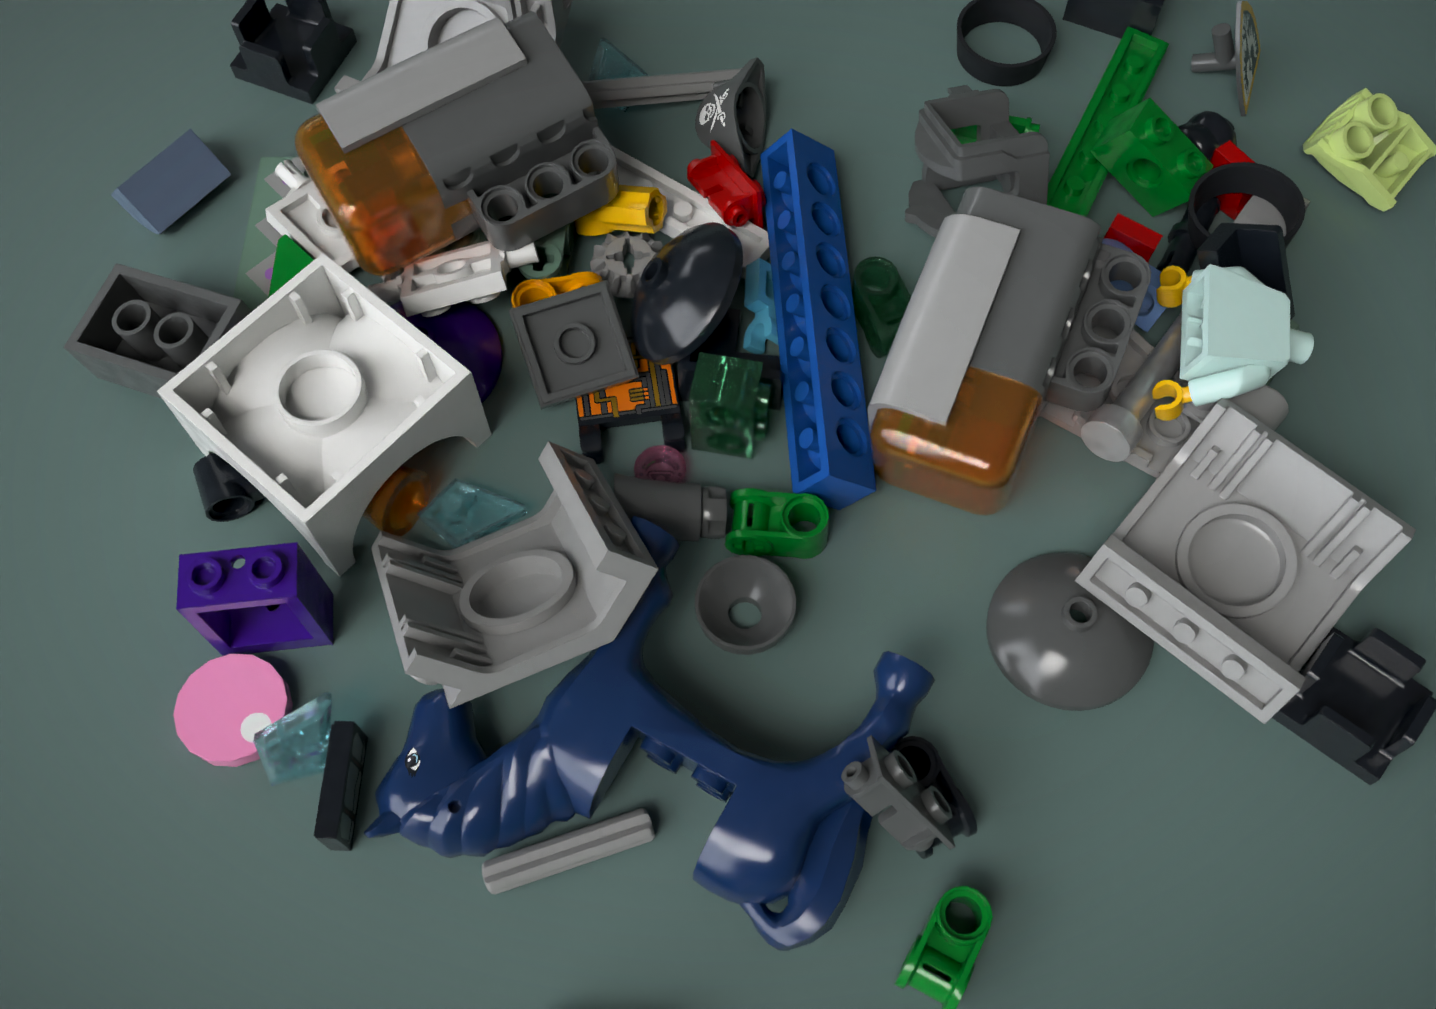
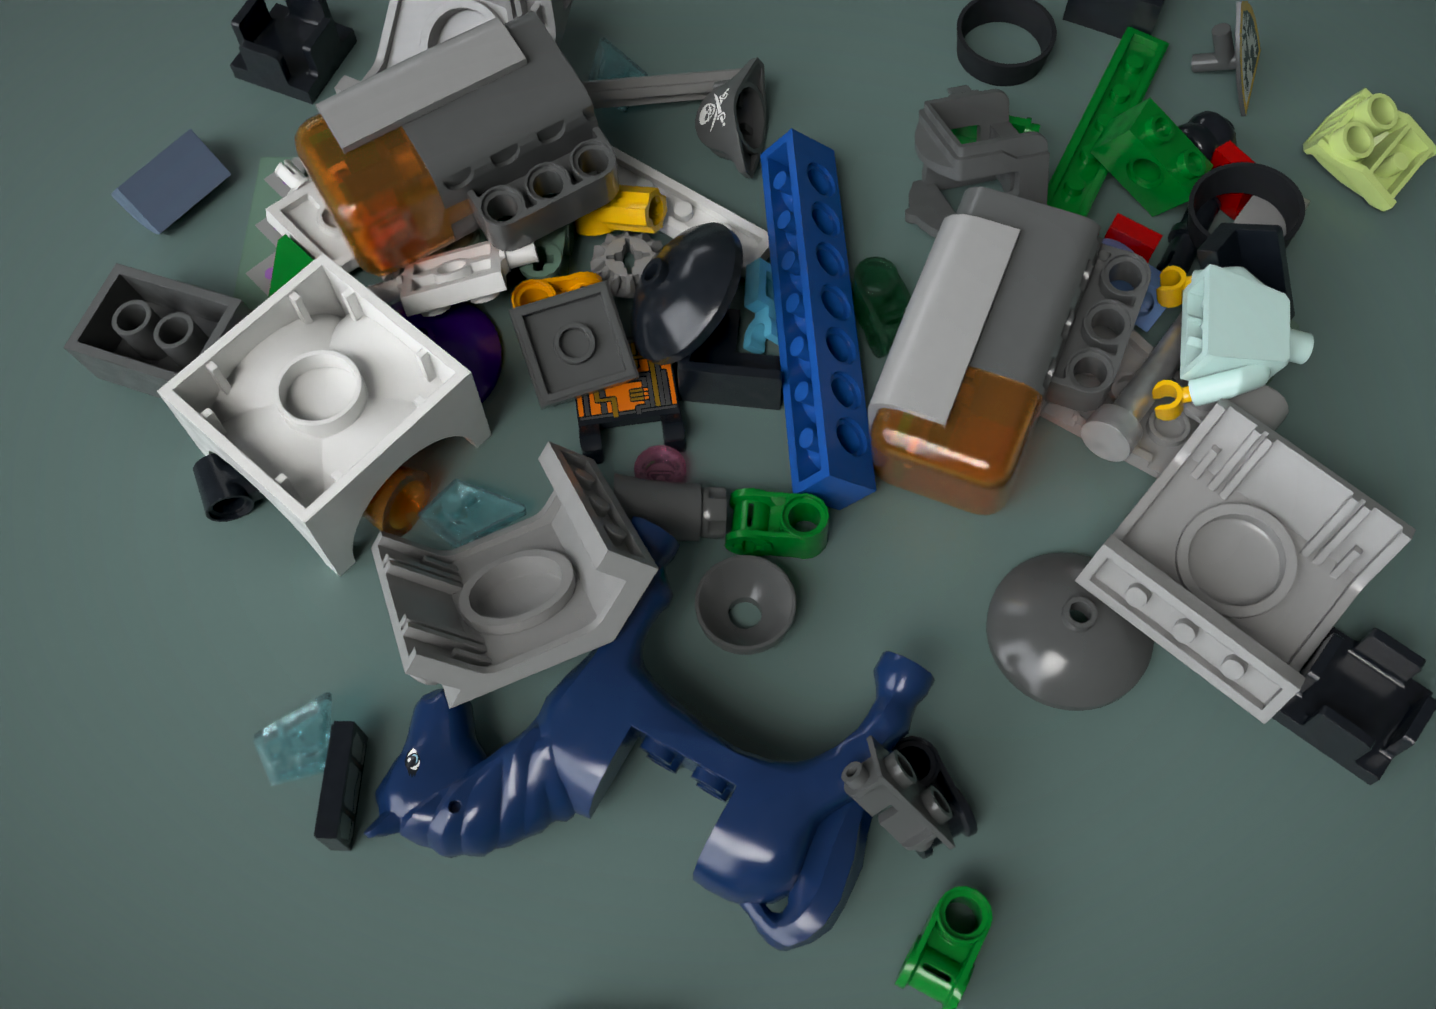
(227, 705): bright pink tile -> none
(237, 605): dark purple window -> none
(567, 851): light grey axle -> none
(727, 187): red hinge -> none
(728, 405): clear green brick -> none

